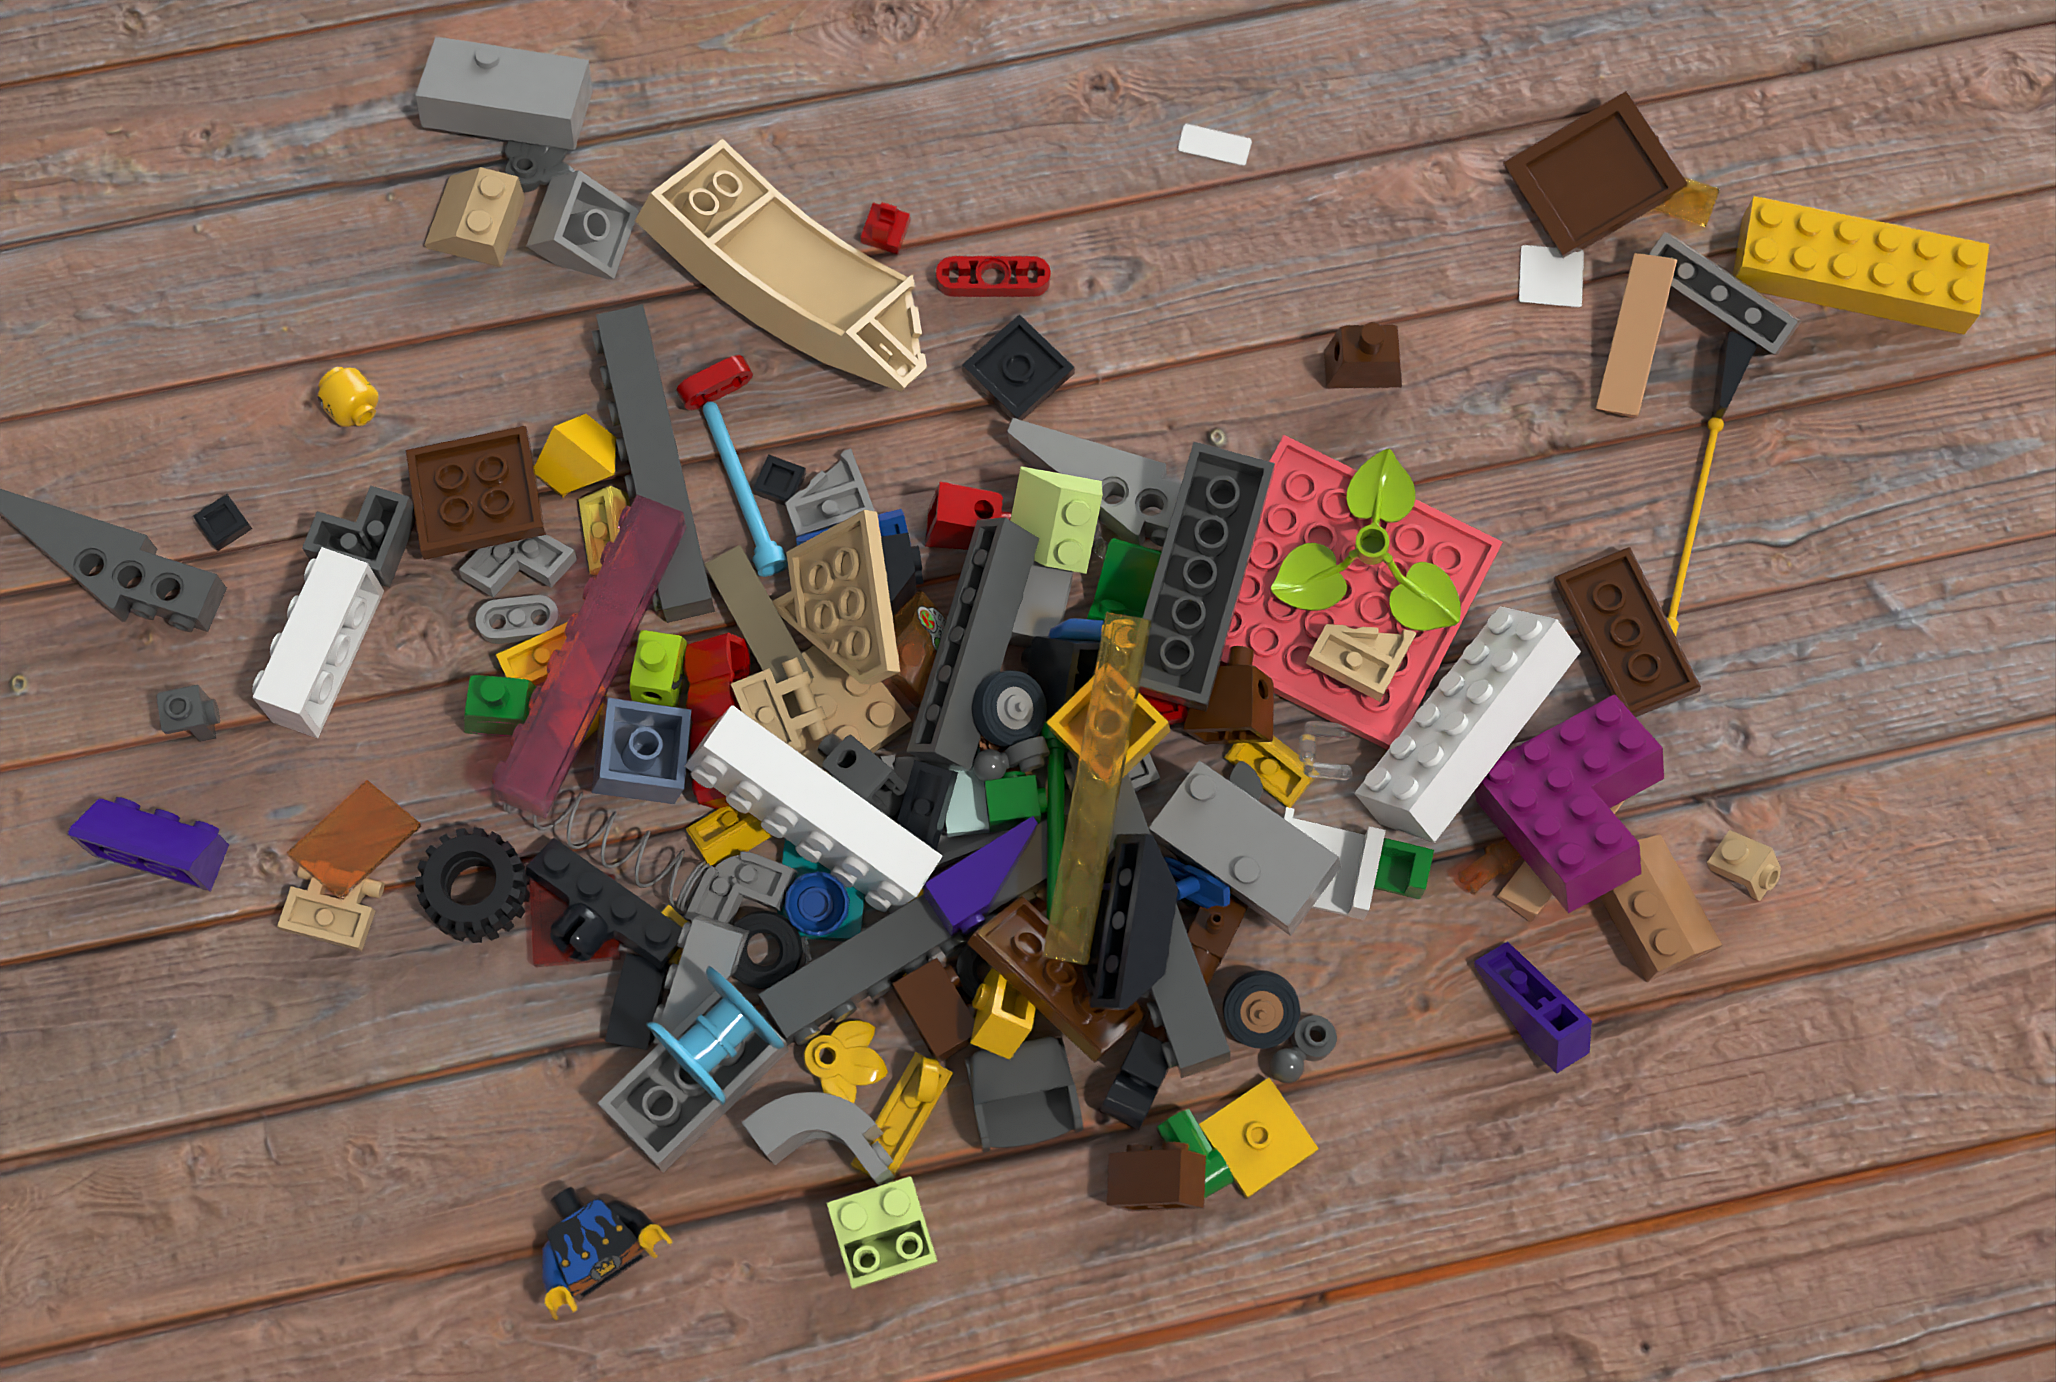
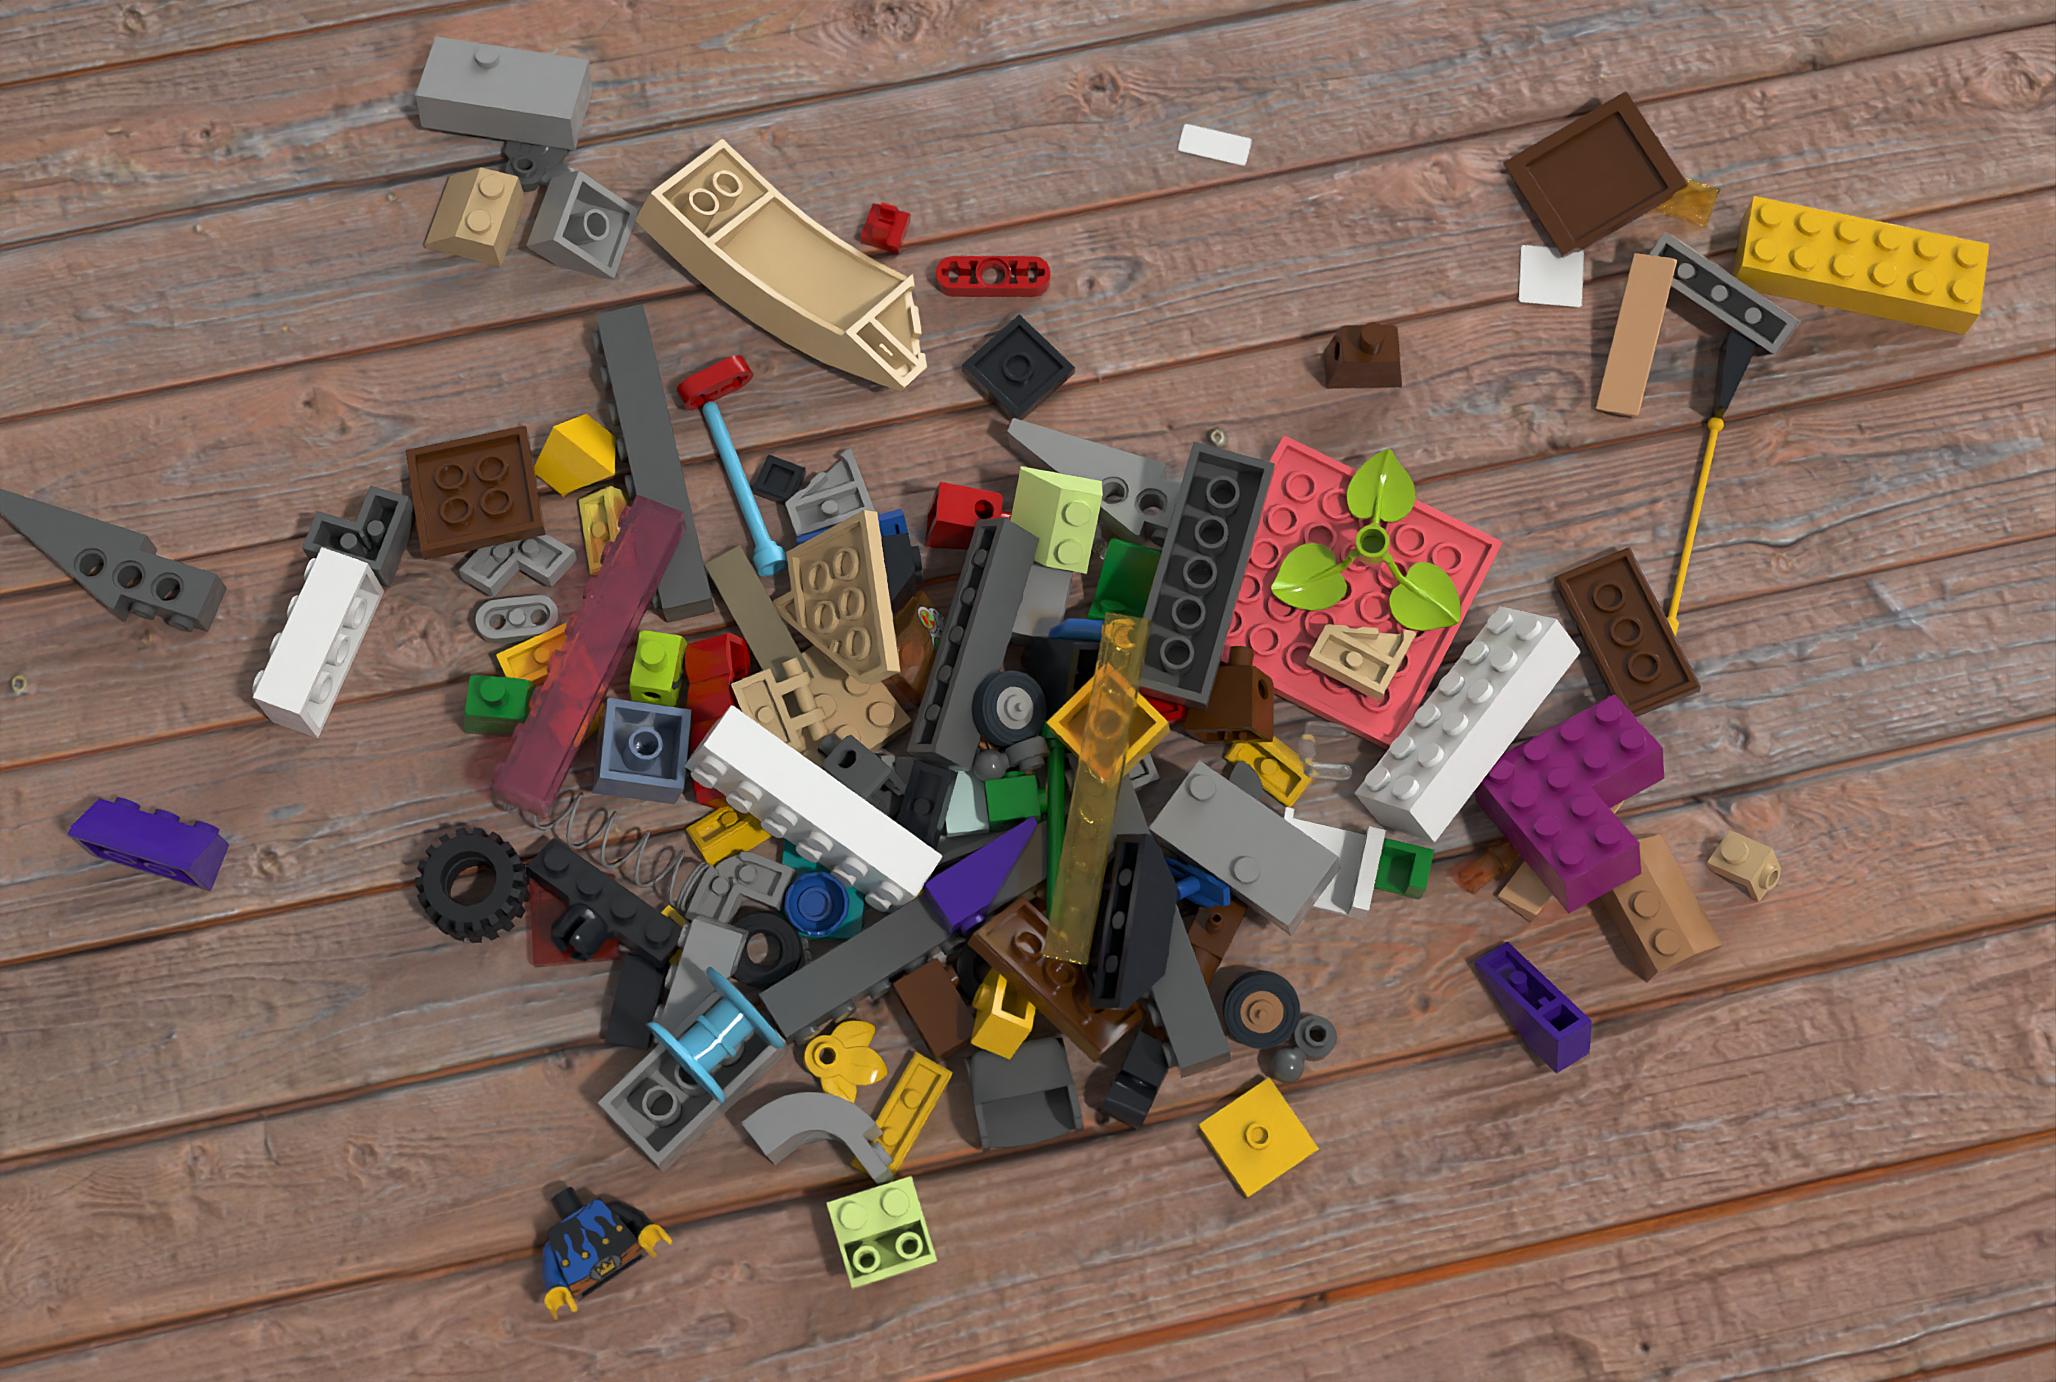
(188, 710): dark grey bracket -> none
(222, 522): black tile -> none
(329, 918): tan plate -> none
(347, 397): yellow head -> none
(354, 839): clear orange piece -> none
(927, 1080): yellow tile -> none
(1156, 1178): reddish brown brick -> none
(1185, 1129): green piece -> none

